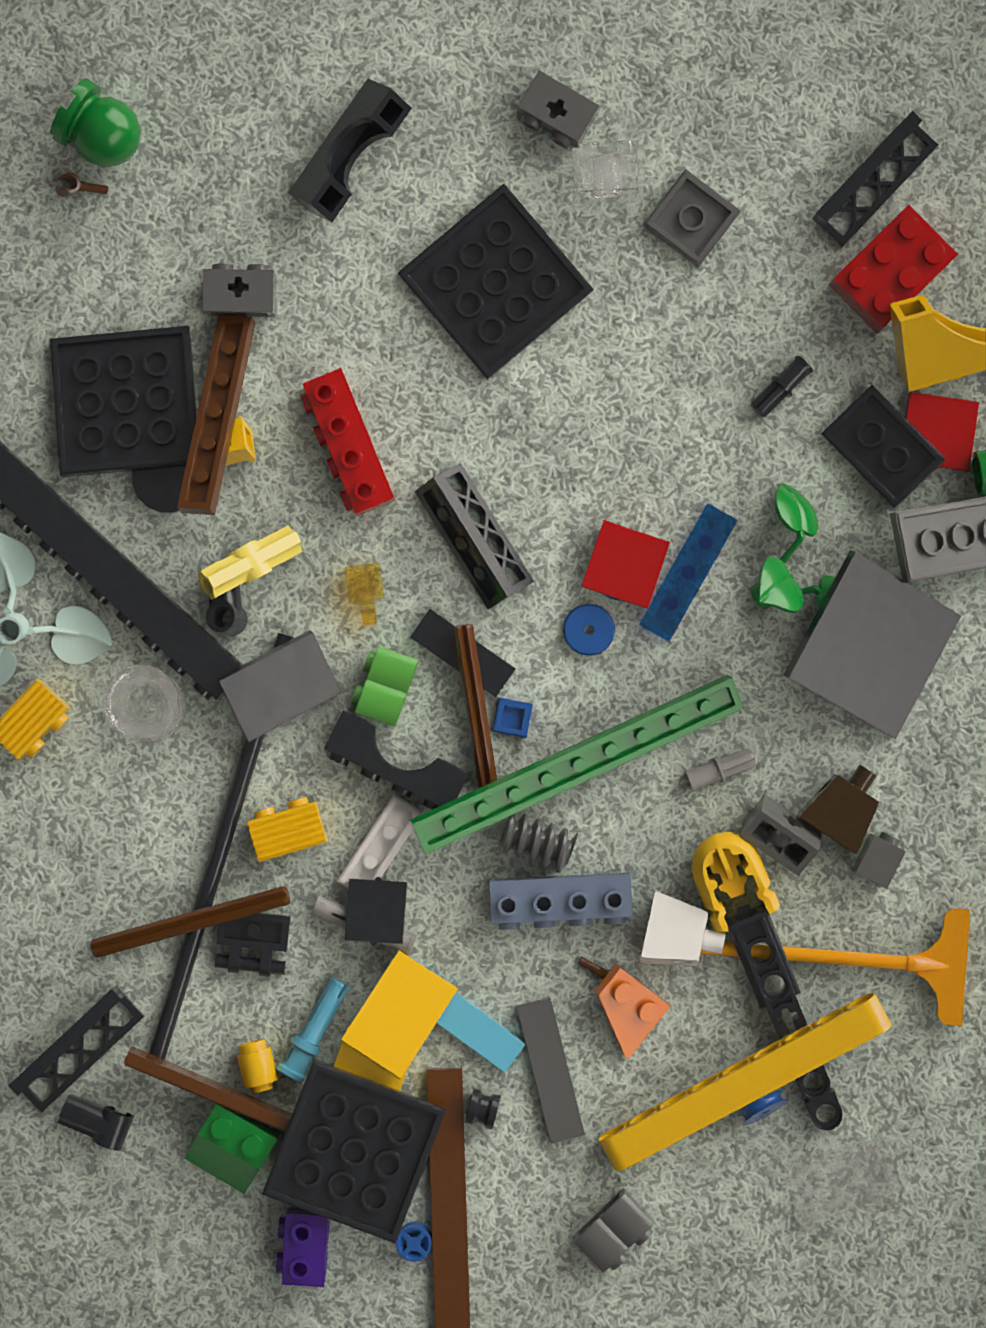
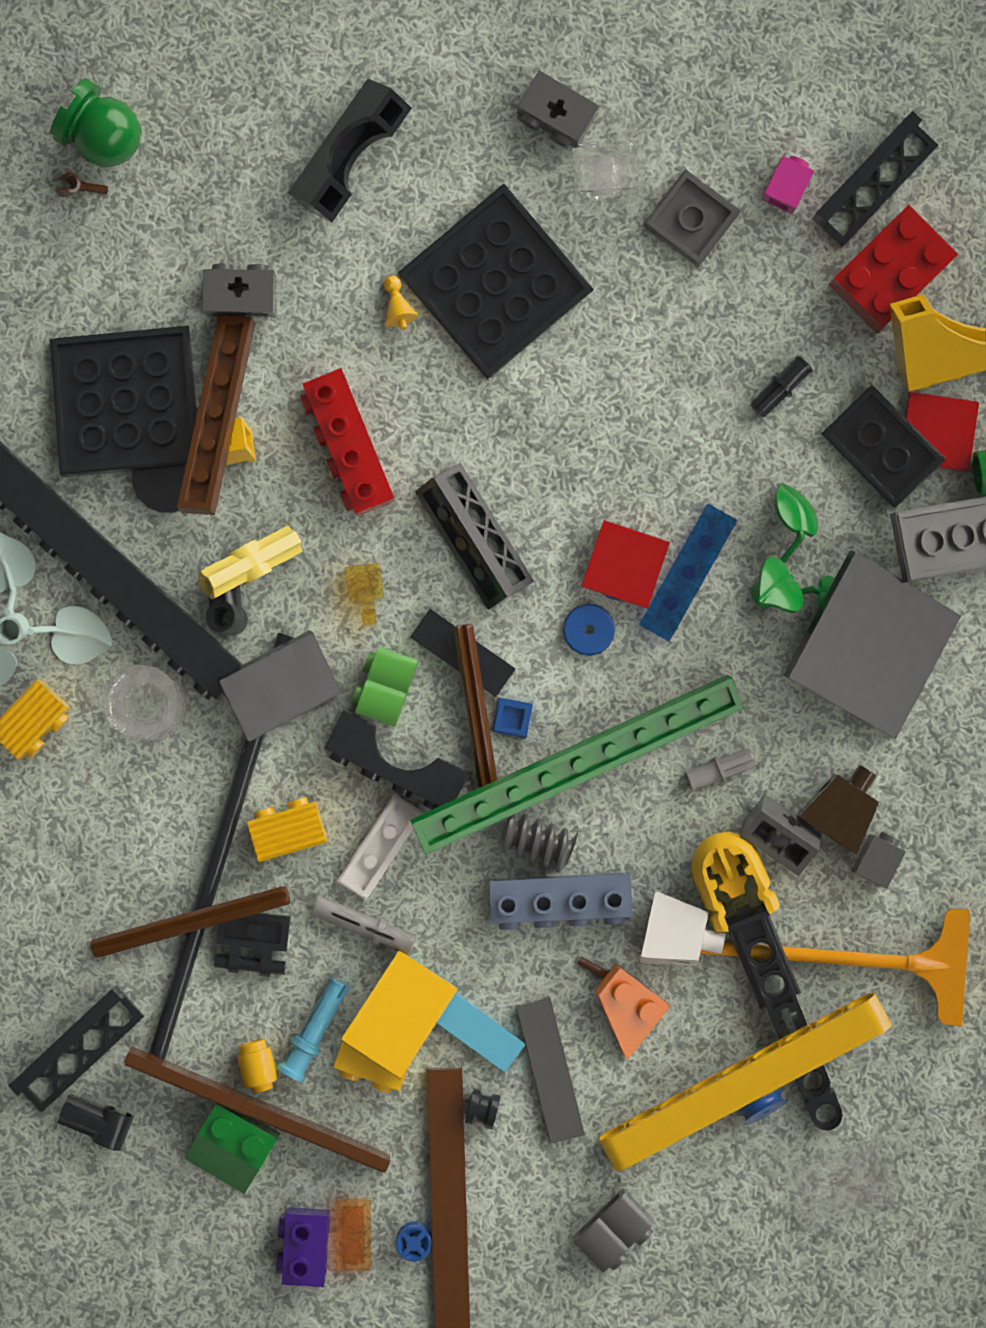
(353, 1234): none -> clear orange plate
(354, 1151): black tile -> none
(375, 911): black piece -> none
(399, 310): none -> yellow piece
(788, 184): none -> dark pink brick

